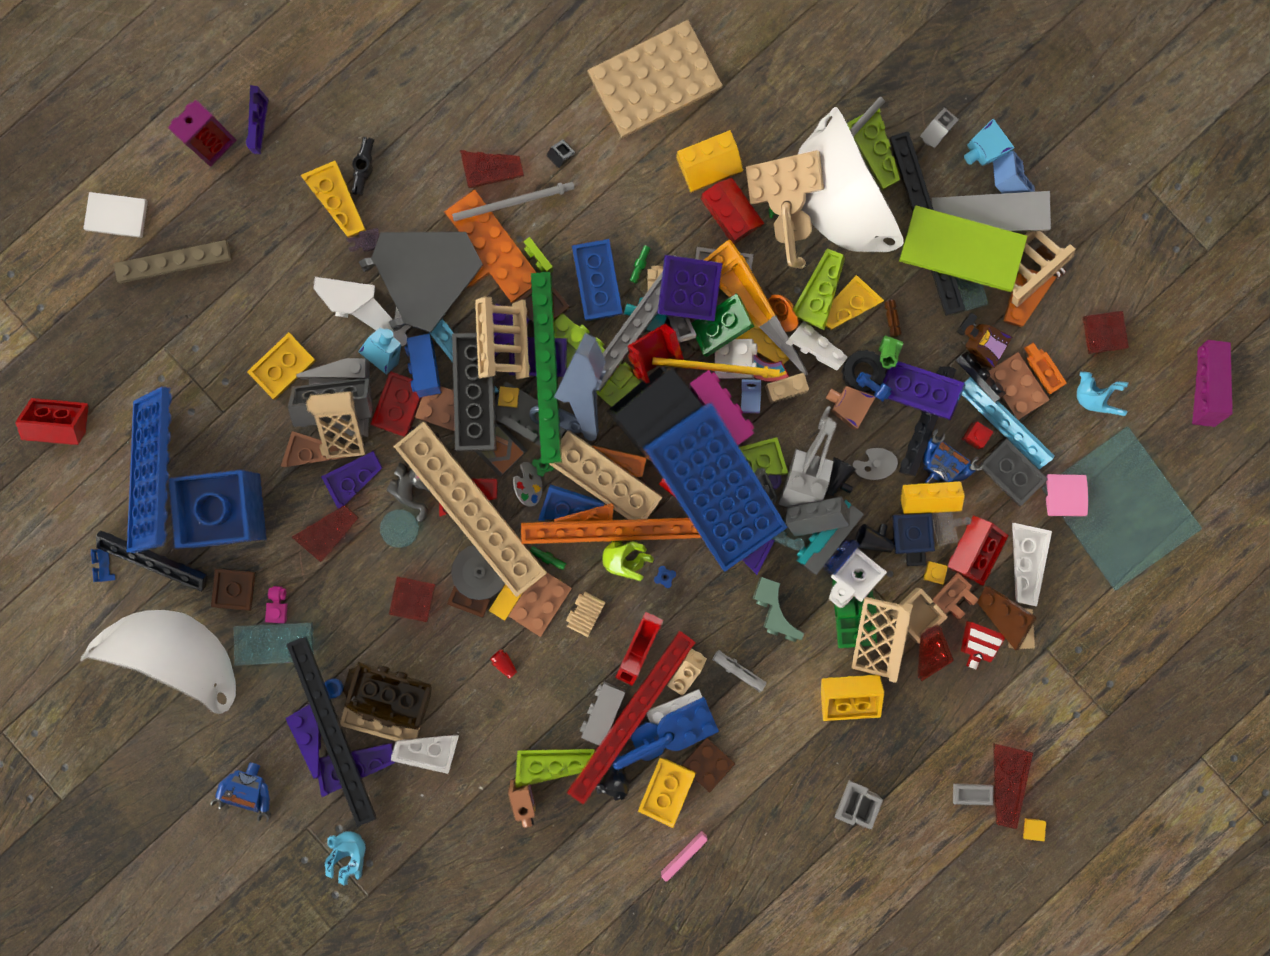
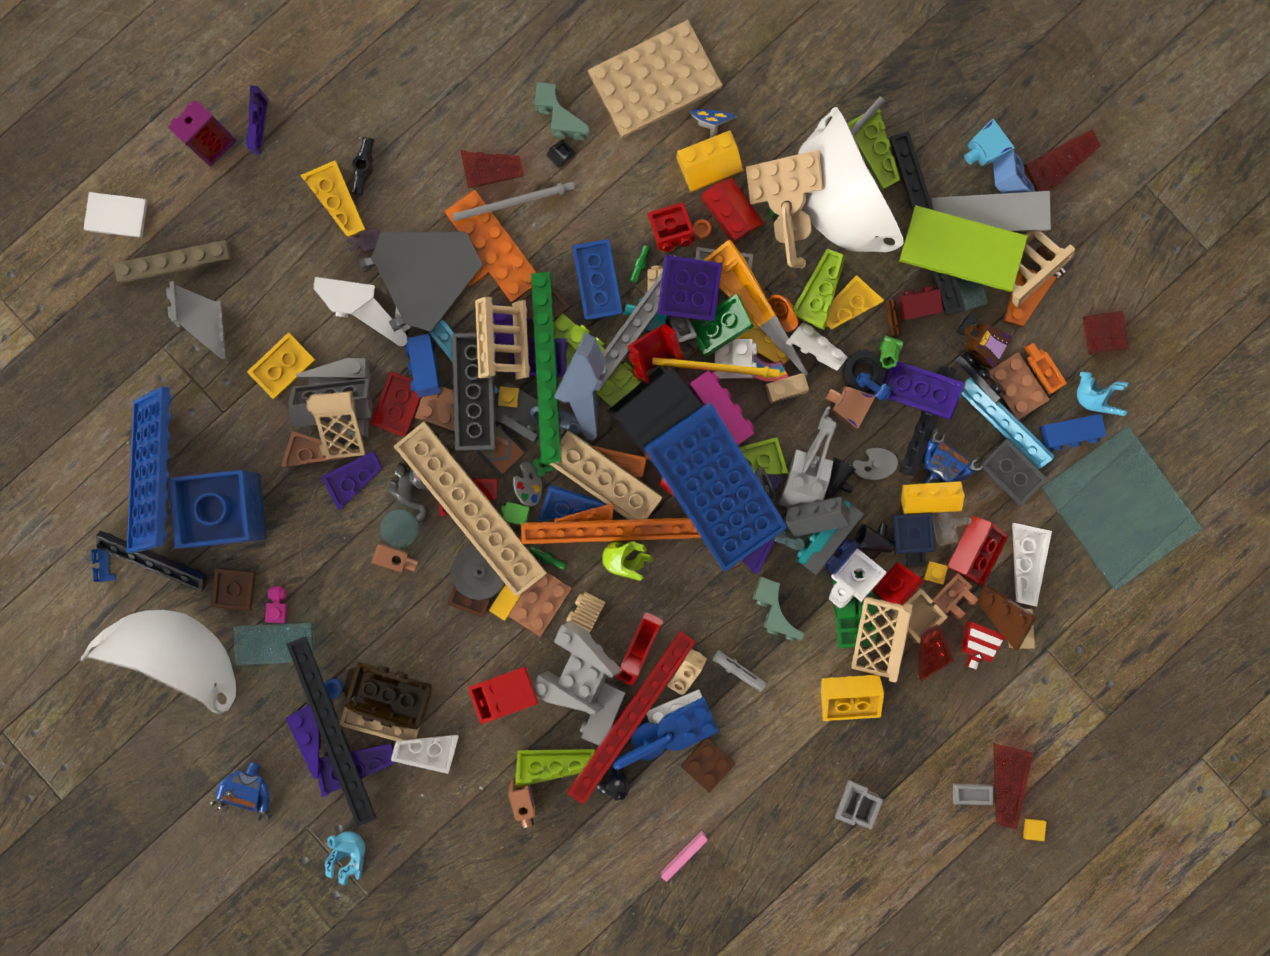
(53, 421): red slope -> none
(198, 316): none -> light grey piece
(326, 533): clear red wing -> none
(382, 350): medium azure torso -> none
(385, 553): none -> nougat torso
(412, 599): clear red plate -> none
(503, 663): red cone -> none
(503, 695): none -> red slope
(515, 513): none -> bright green brick
(532, 250): lime plate -> none
(562, 122): none -> sand green arch
(582, 674): none -> light grey wedge
(667, 792): yellow plate -> none
(670, 575): blue plate -> none
(671, 227): none -> red plate
(702, 229): none -> orange tile
(711, 119): none -> shield
(751, 396): light blue bracket -> none
(898, 585): none -> red plate
(920, 303): none -> dark red brick
(938, 128): light grey slope -> none
(977, 435): red brick -> none
(1056, 164): none -> clear red wing
(1067, 495): bright pink slope -> none
(1073, 432): none -> blue brick
(1213, 384): magenta wedge -> none

